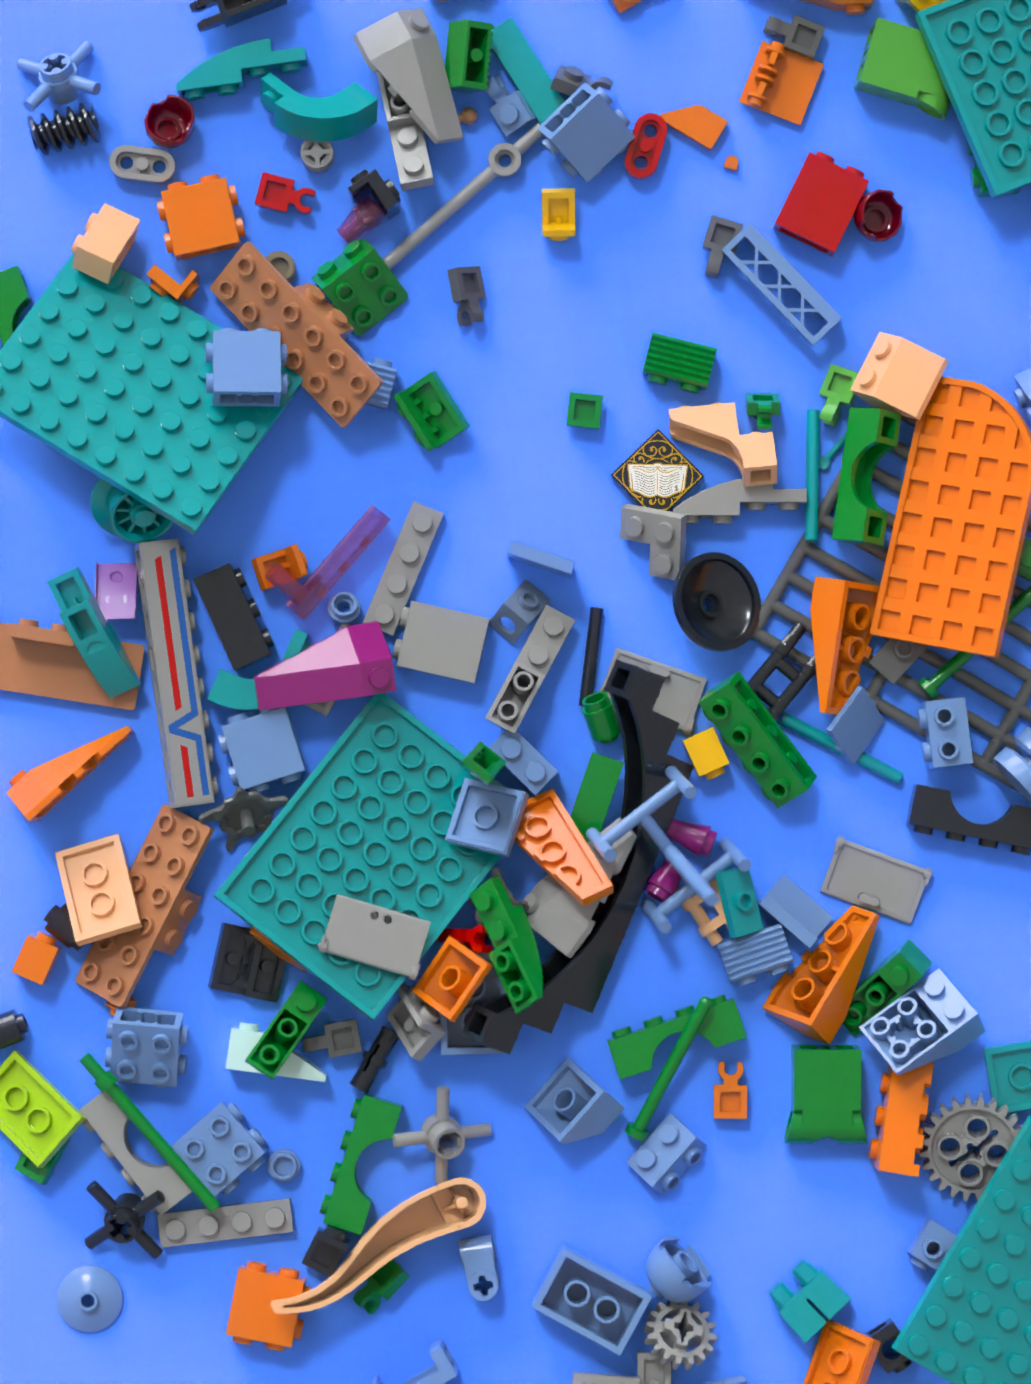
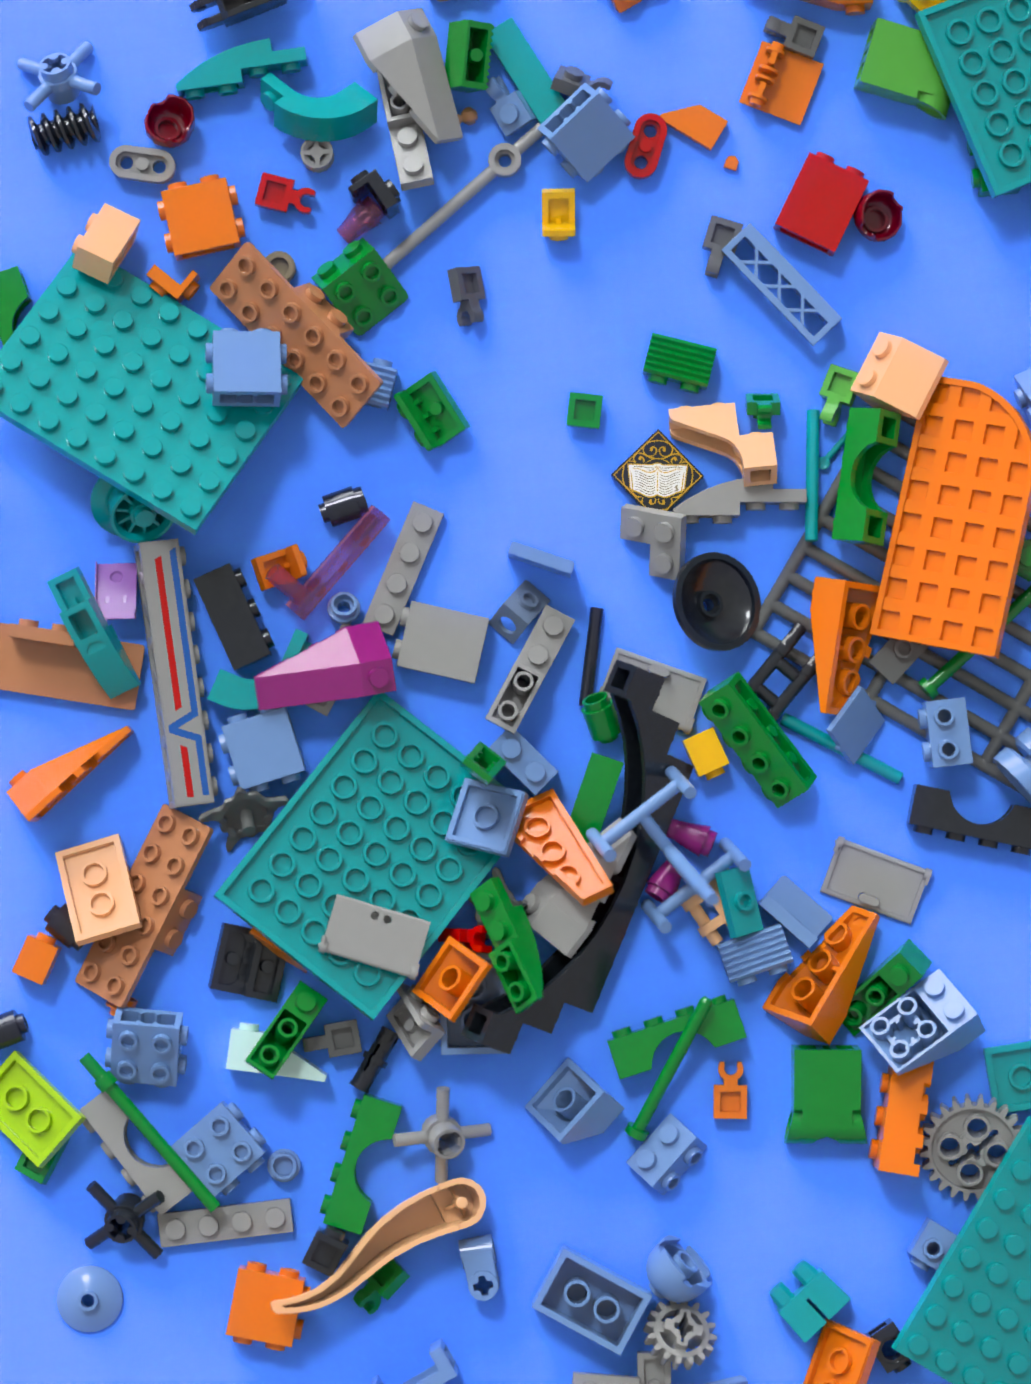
(343, 506): none -> black brick

